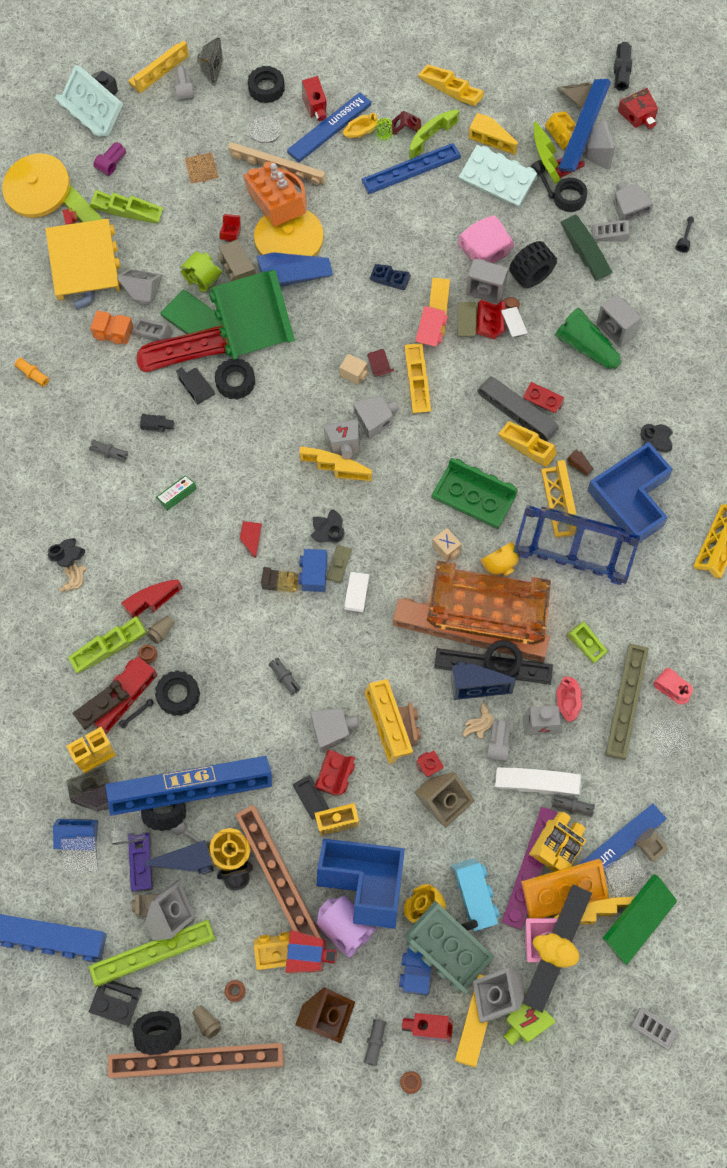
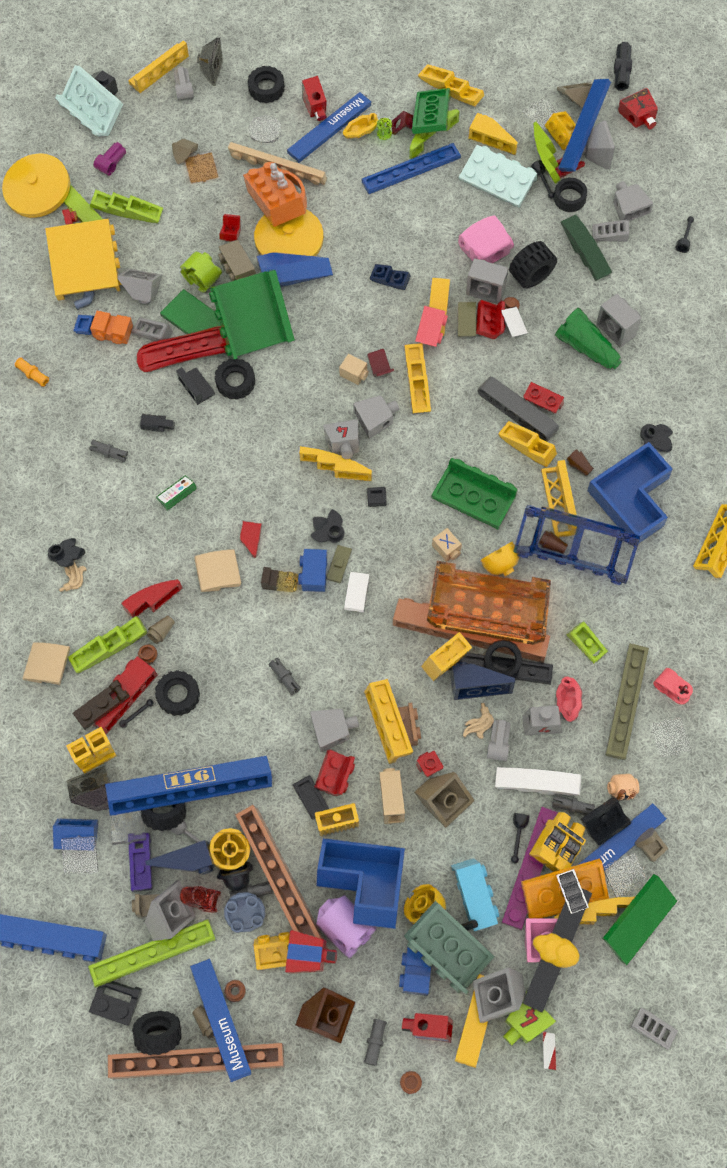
(46, 663): none -> tan slope
(83, 324): none -> blue plate
(183, 149): none -> dark tan tile
(204, 898): none -> clear red piece
(217, 570): none -> tan slope
(220, 1020): none -> blue tile
(244, 912): none -> sand blue dish
(258, 889): none -> dark grey pin
(376, 496): none -> black tile
(392, 796): none -> tan slope
(431, 111): none -> green tile
(446, 656): none -> yellow window
(520, 822): none -> black hinge
(549, 1051): none -> white sticker
(552, 542): none -> reddish brown cone
(572, 891): none -> sticker
(605, 821): none -> black bracket
(623, 786): none -> light nougat head

